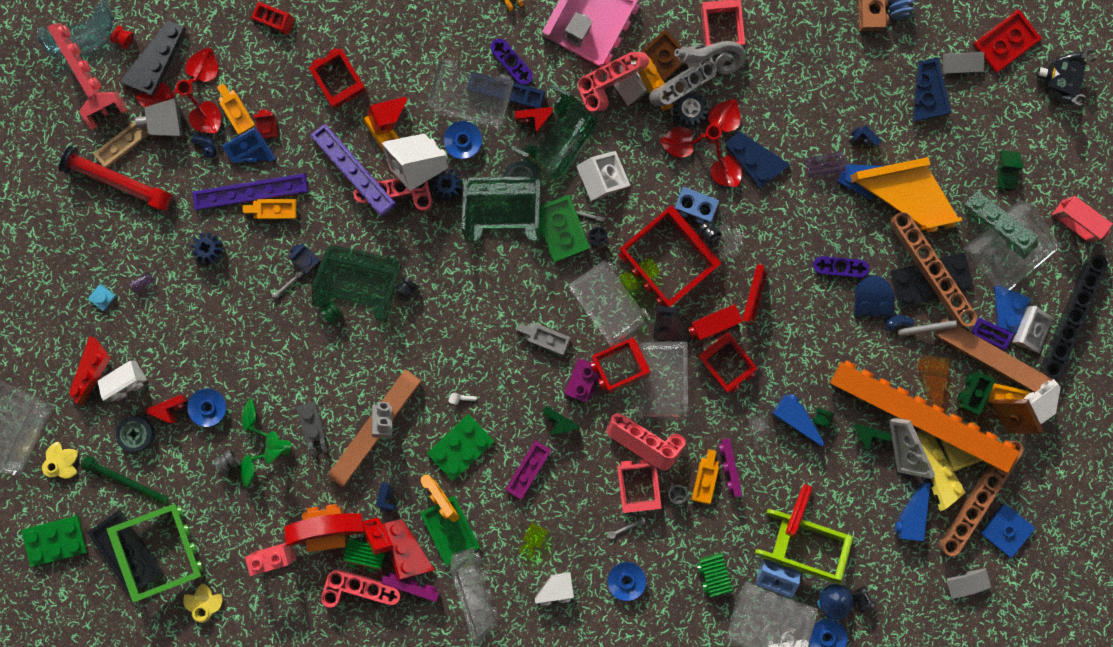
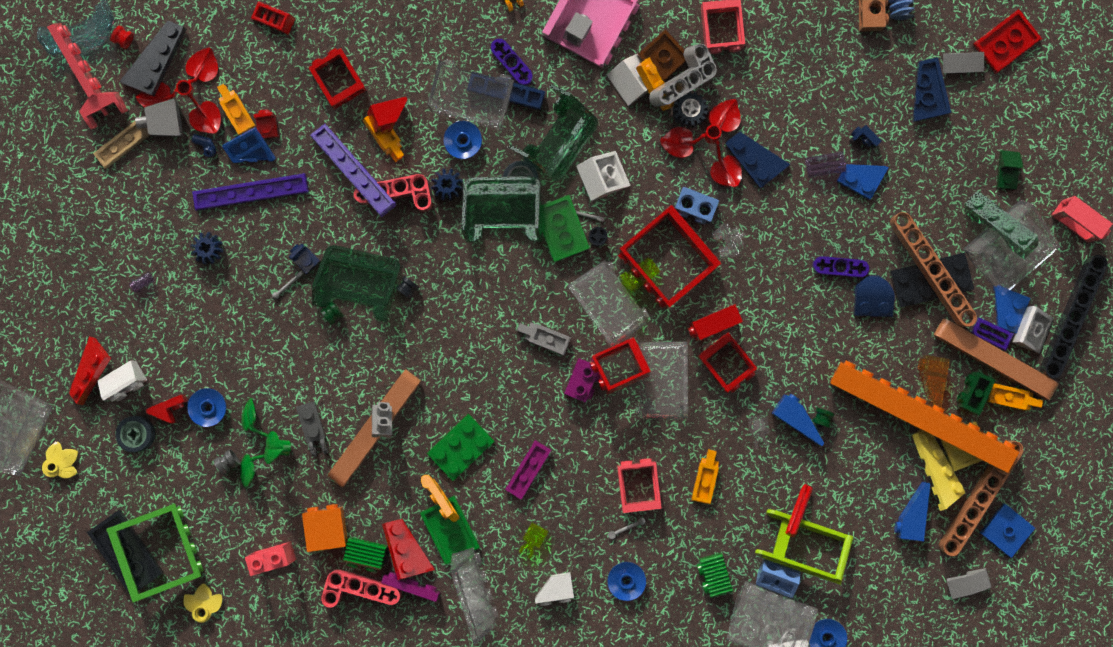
(54, 540): green plate -> none
(90, 464): dark green piece -> none
(102, 297): medium azure plate -> none
(154, 196): red piece -> none
(272, 209): light orange hinge -> none
(323, 526): red slope -> none
(377, 536): red plate -> none
(385, 493): dark blue bracket -> none
(415, 159): white slope -> none
(455, 398): white hand -> none
(540, 116): red slope -> none
(563, 424): dark green slope -> none
(614, 76): coral beam -> none
(644, 443): coral beam -> none
(669, 325): black wing -> none
(678, 496): dark grey wheel -> none
(695, 56): light grey plant -> none
(709, 234): black wheel -> none
(730, 467): magenta plate -> none
(755, 294): red tile -> none
(835, 601): dark blue hair -> none
(863, 599): black bush -> none
(865, 435): dark green slope -> none
(898, 320): dark blue arm -> none
(908, 450): light grey wing -> none
(911, 190): light orange piece -> none
(928, 328): light grey bar -> none
(1017, 416): reddish brown plate -> none
(1045, 400): white slope -> none
(1066, 77): black torso -> none

